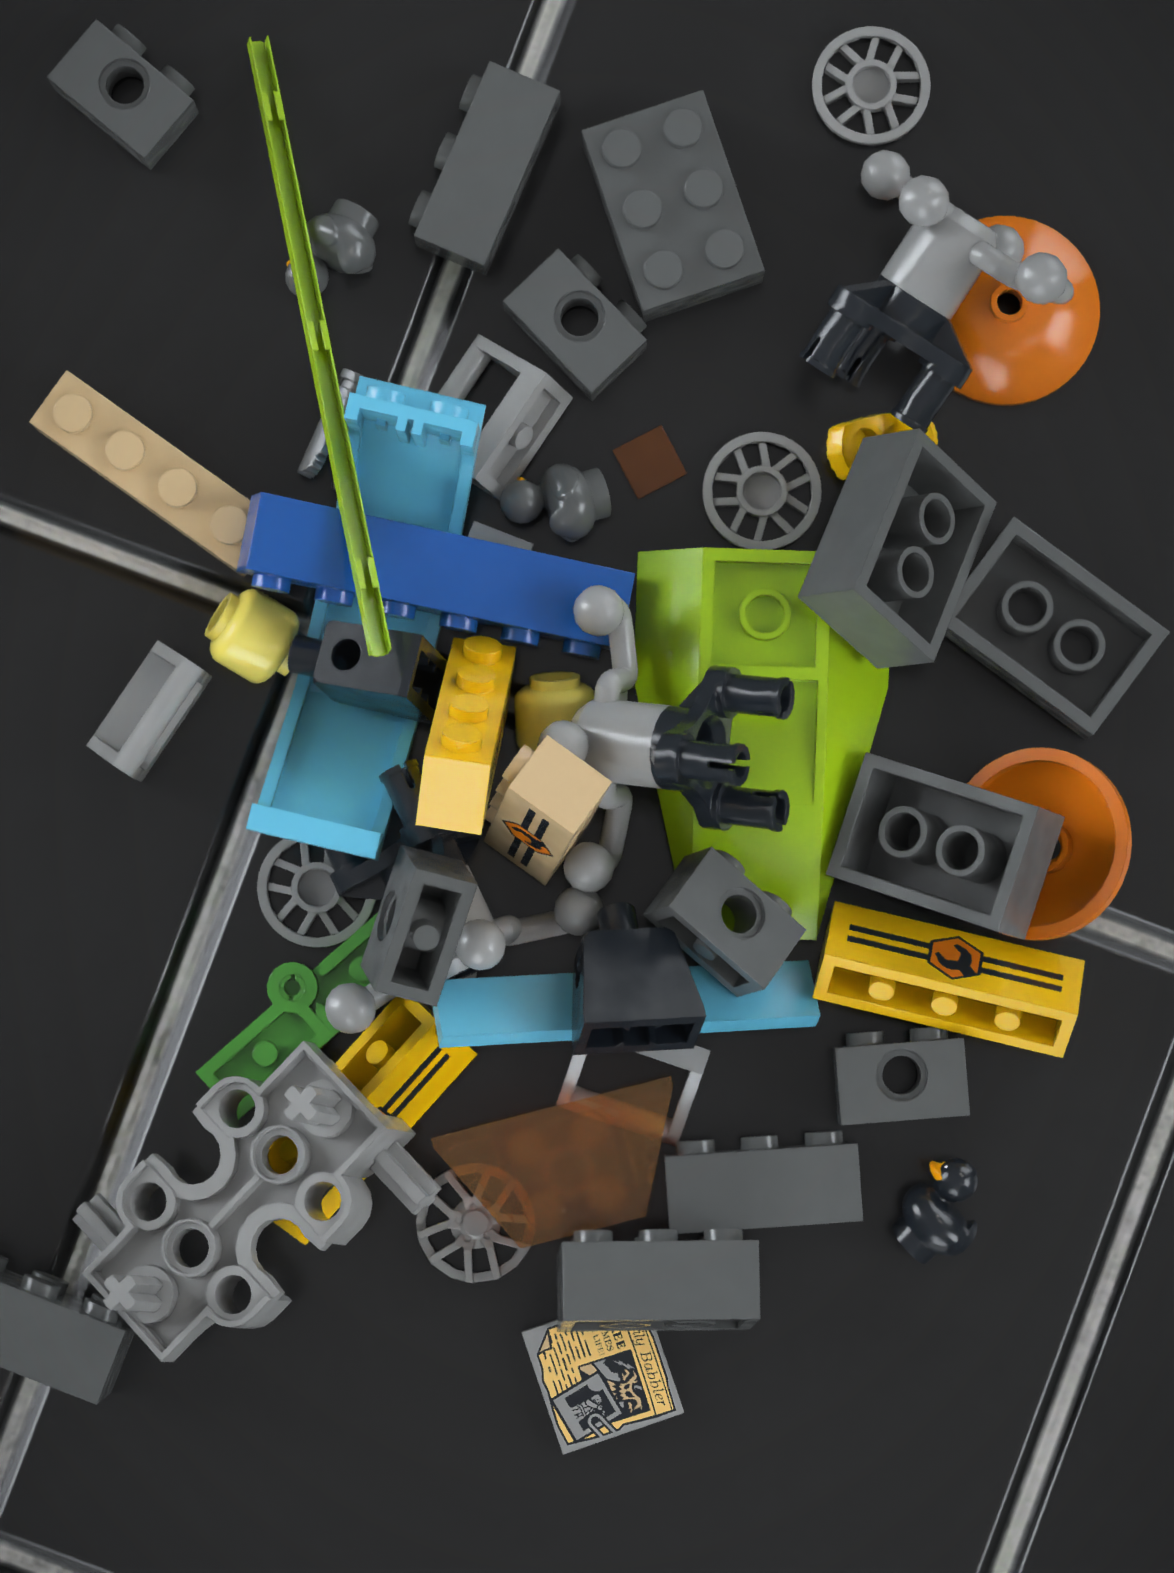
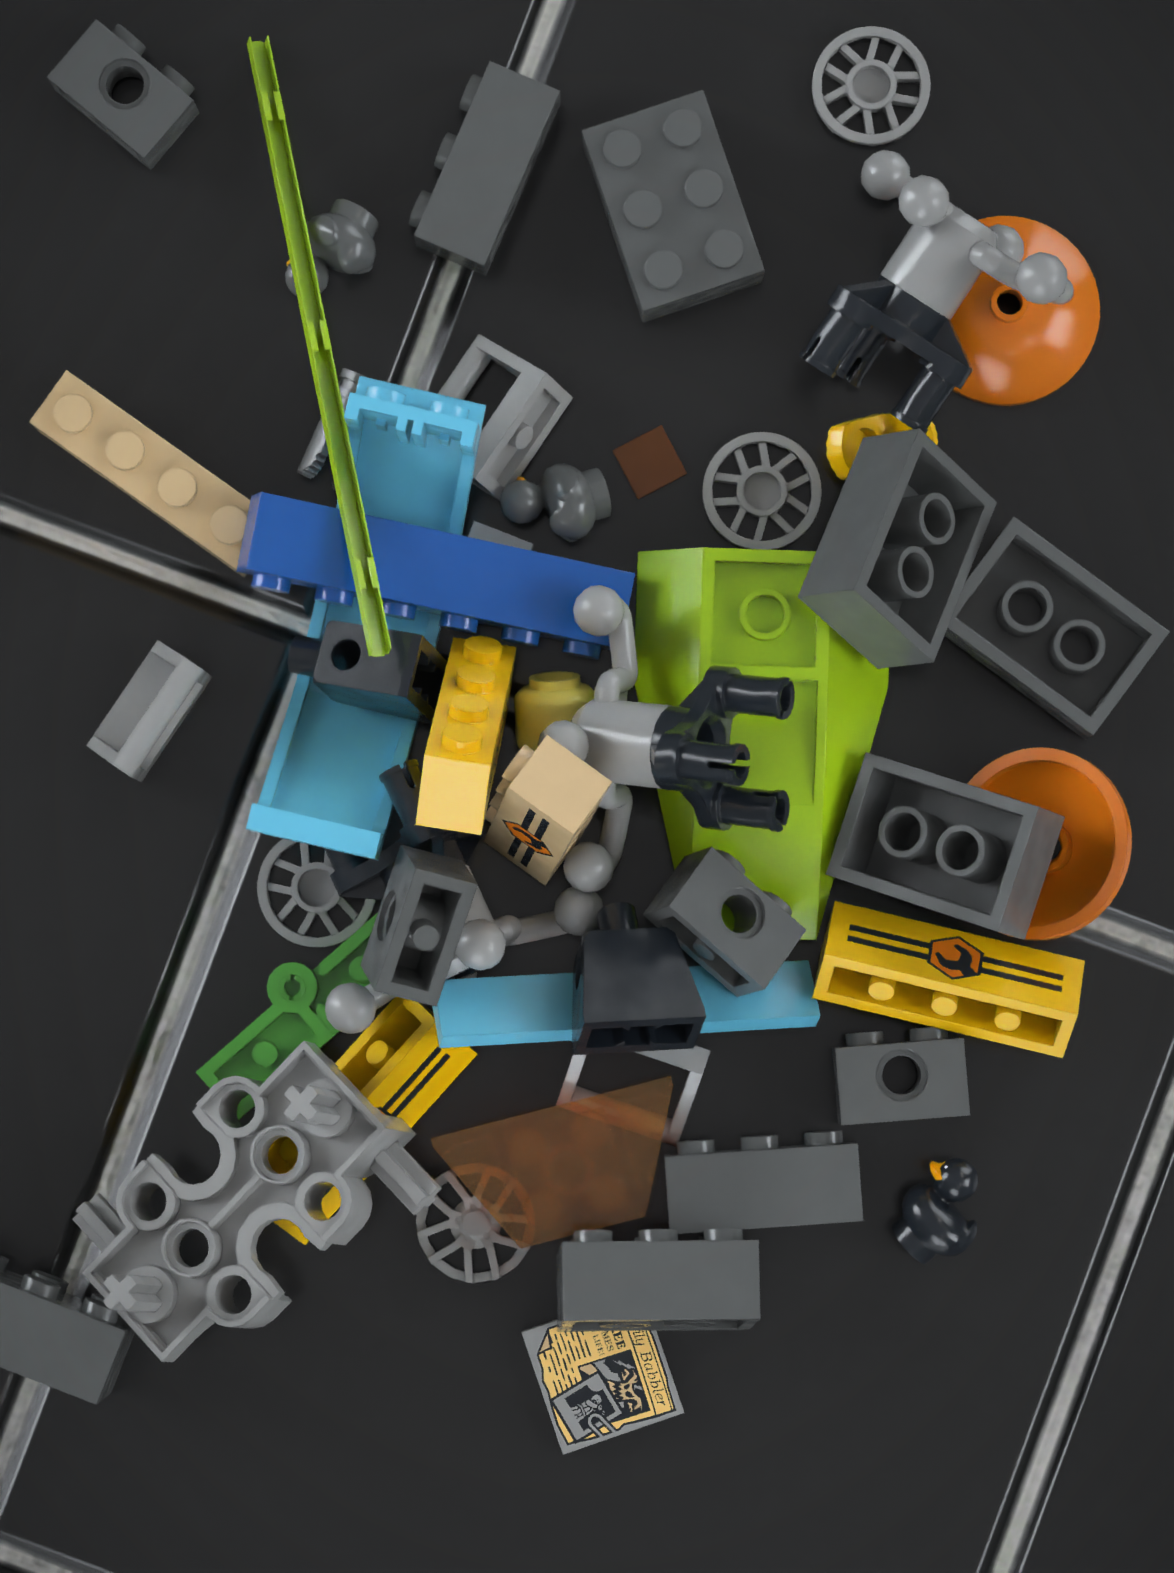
(252, 635): light yellow head -> none
(589, 359): dark grey brick -> none

